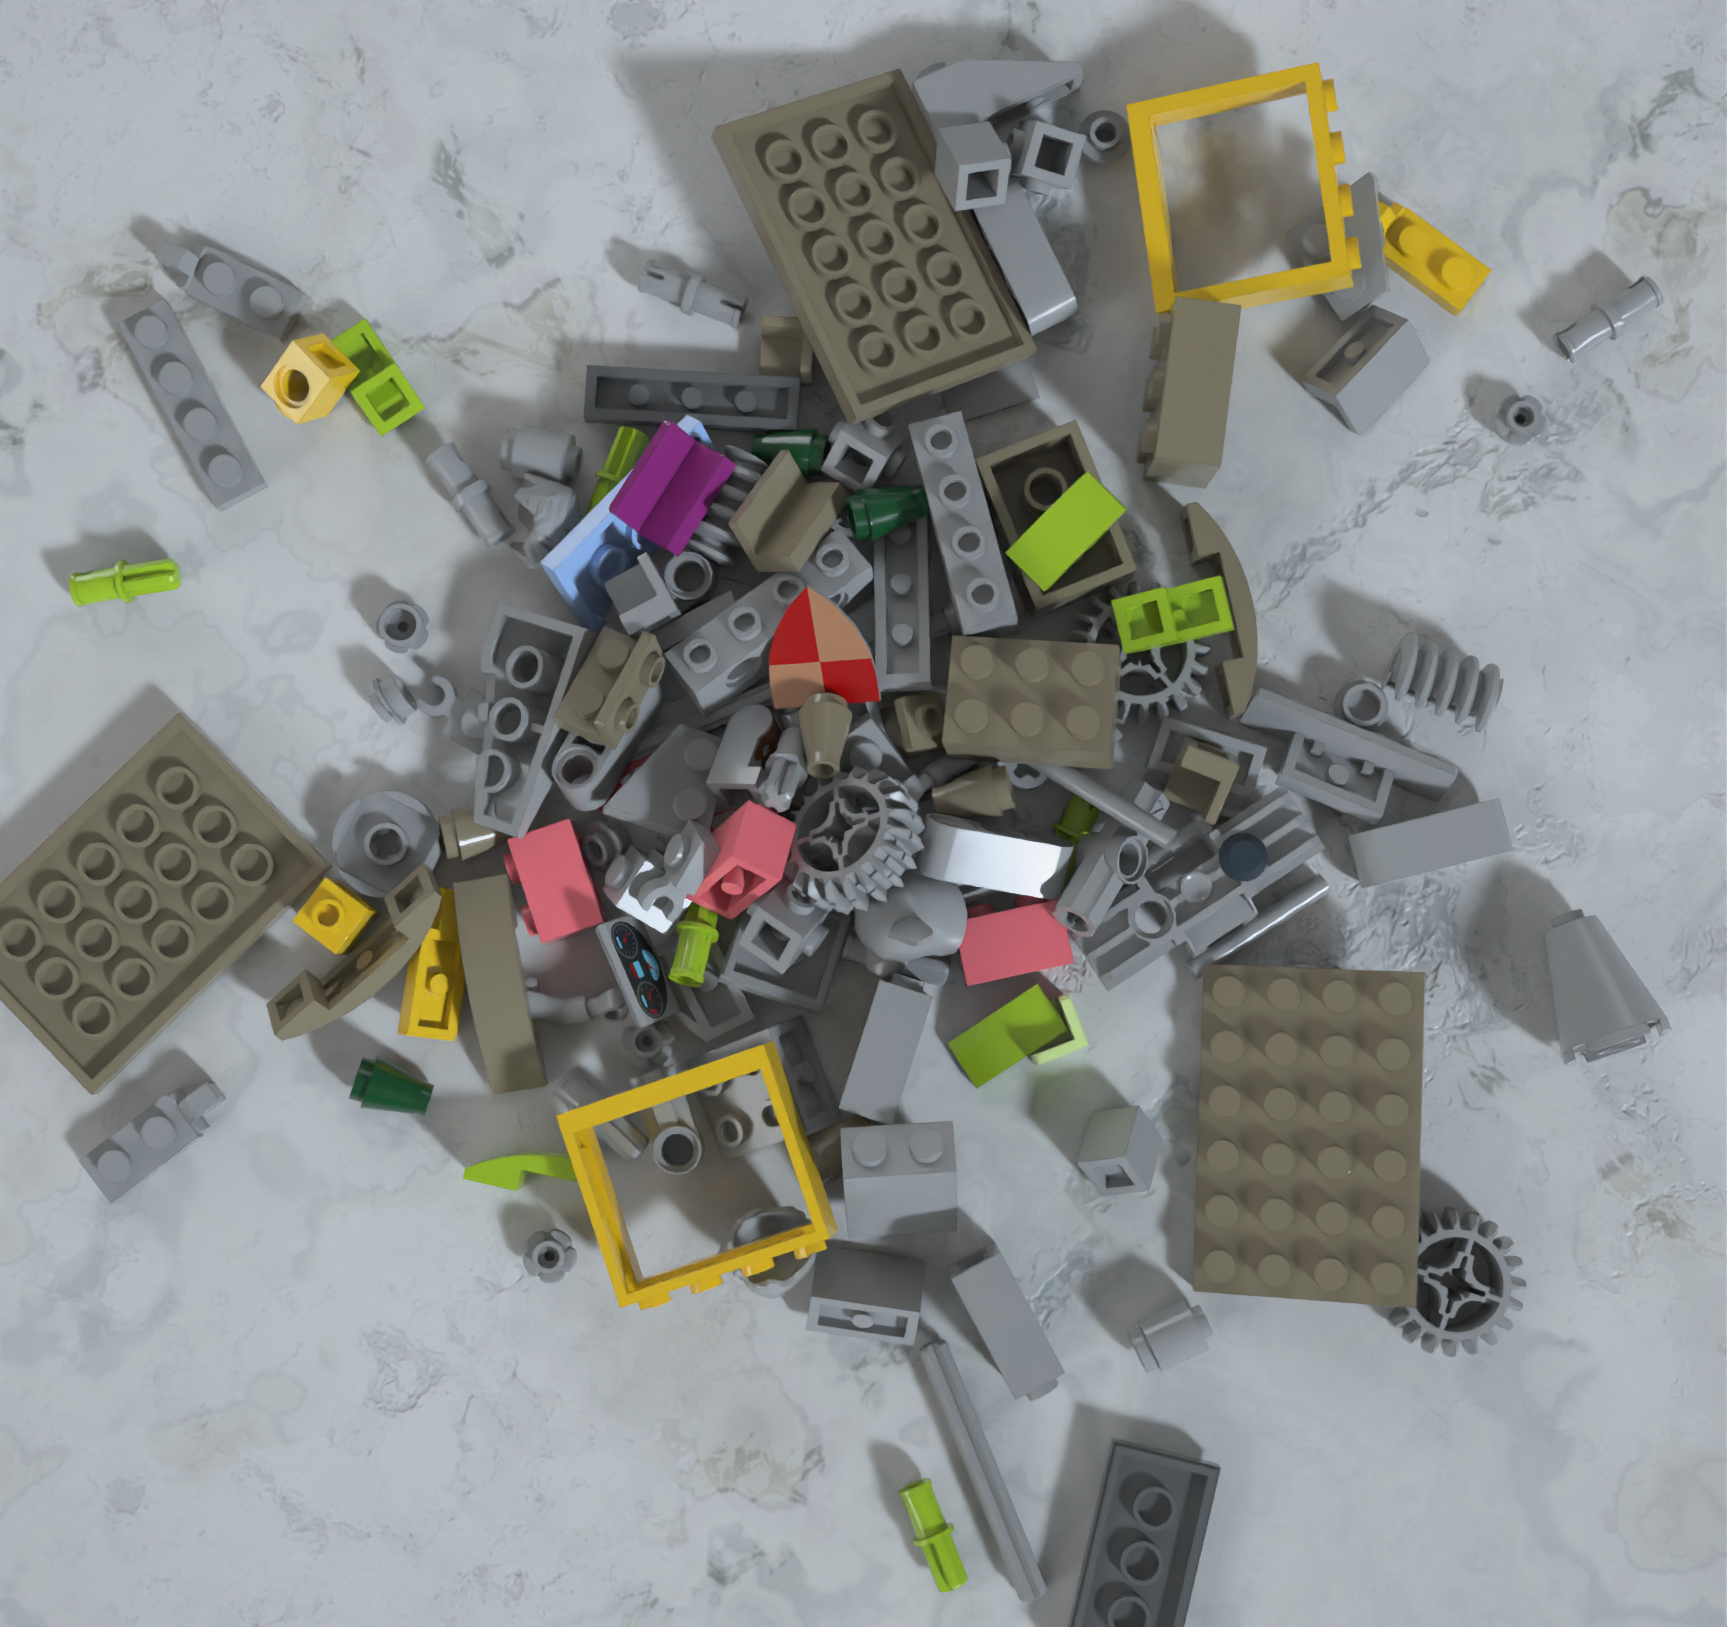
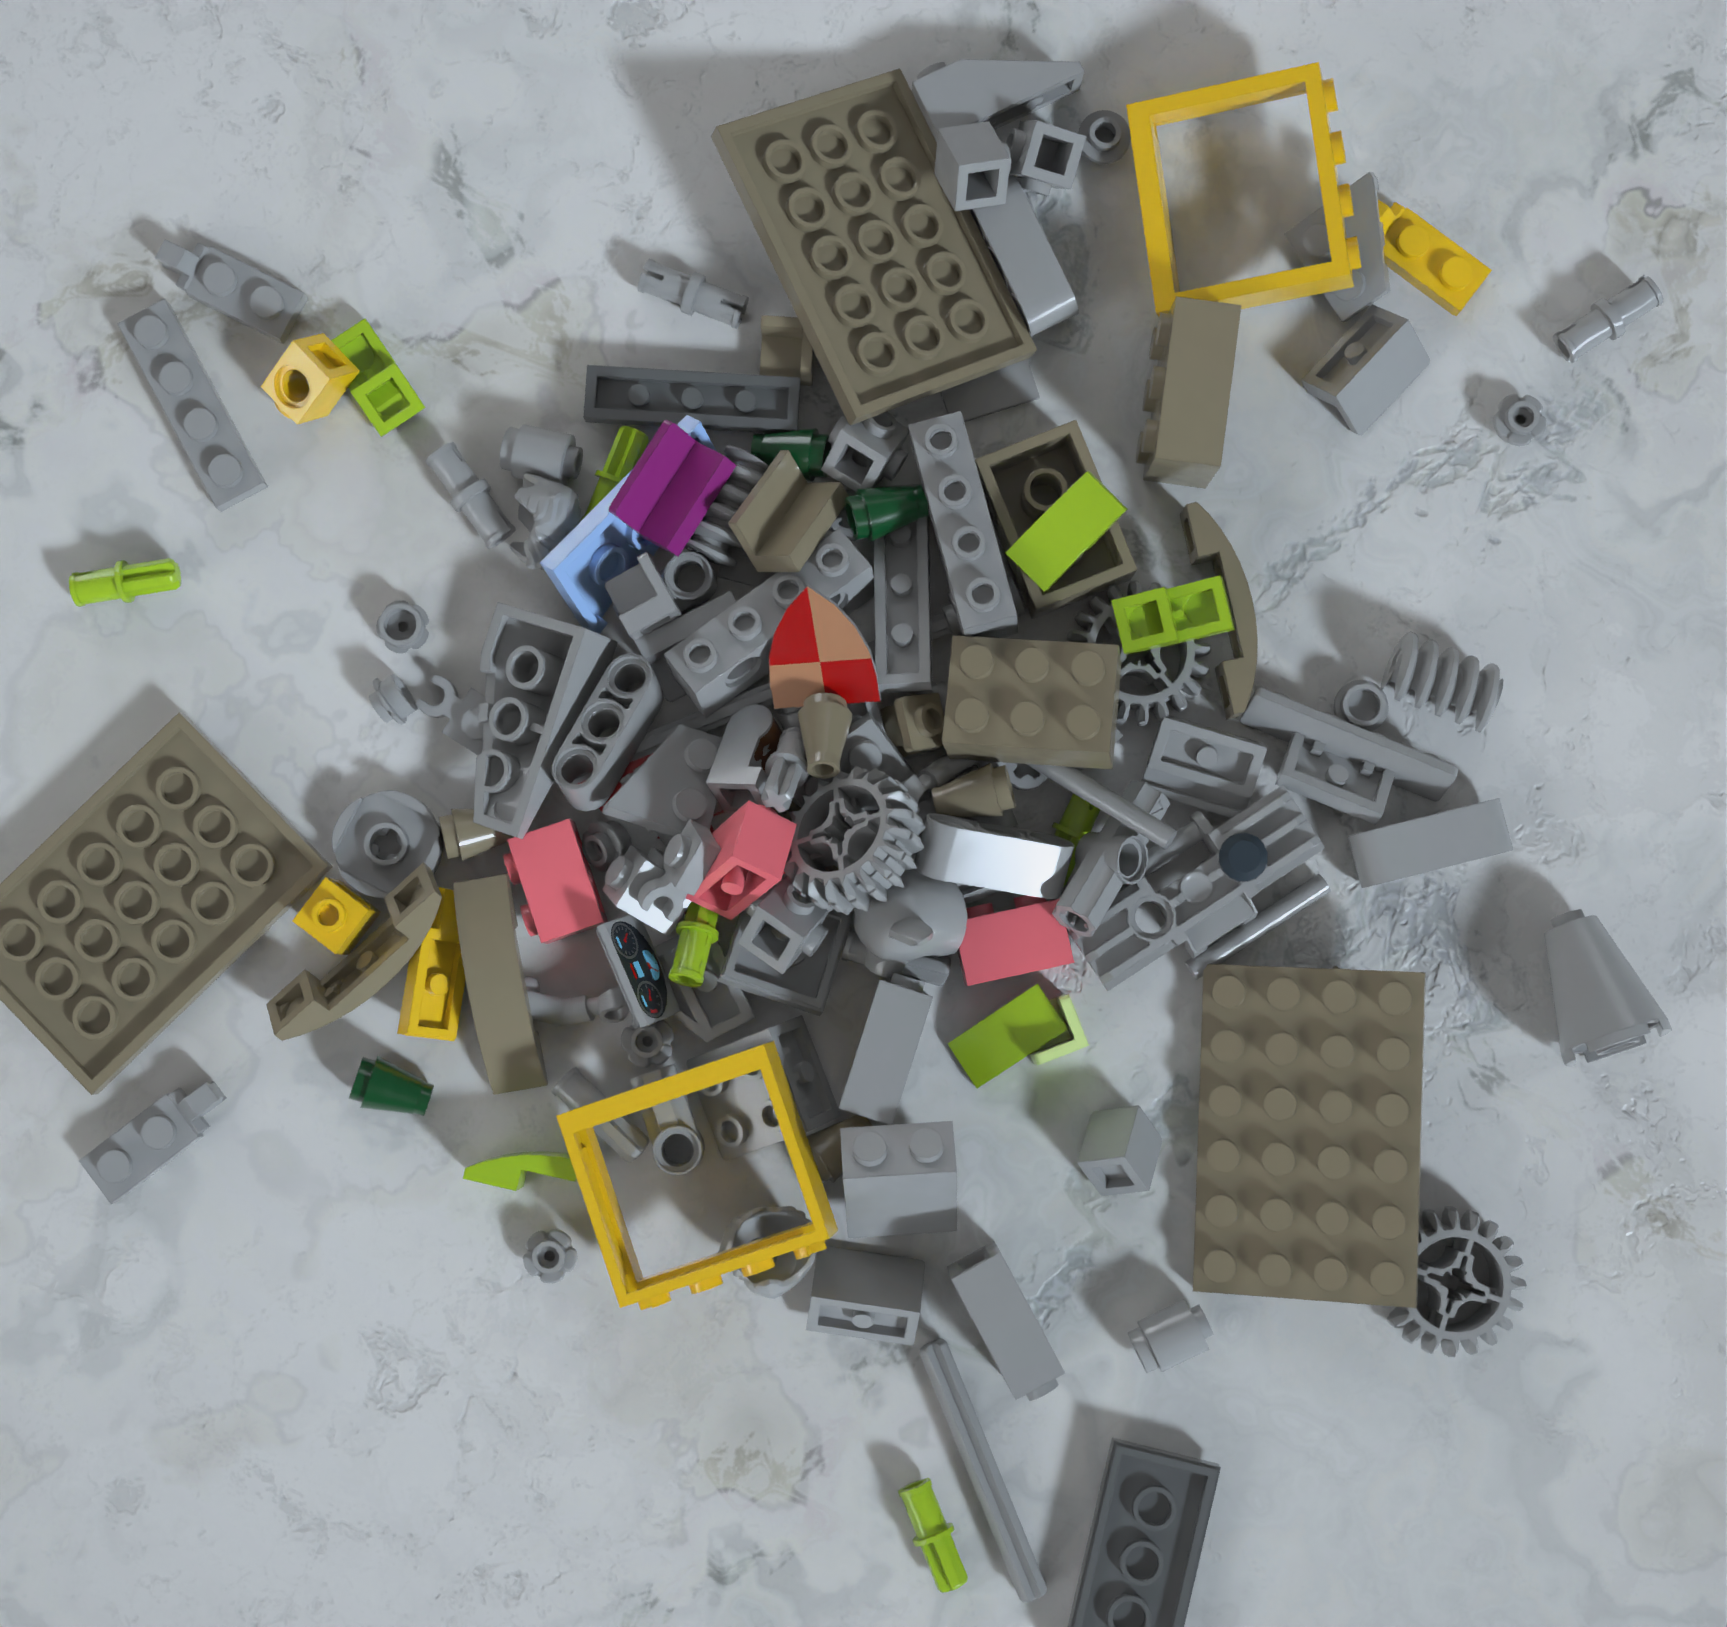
(611, 686): dark tan bracket -> none
(1201, 778): dark tan panel -> none

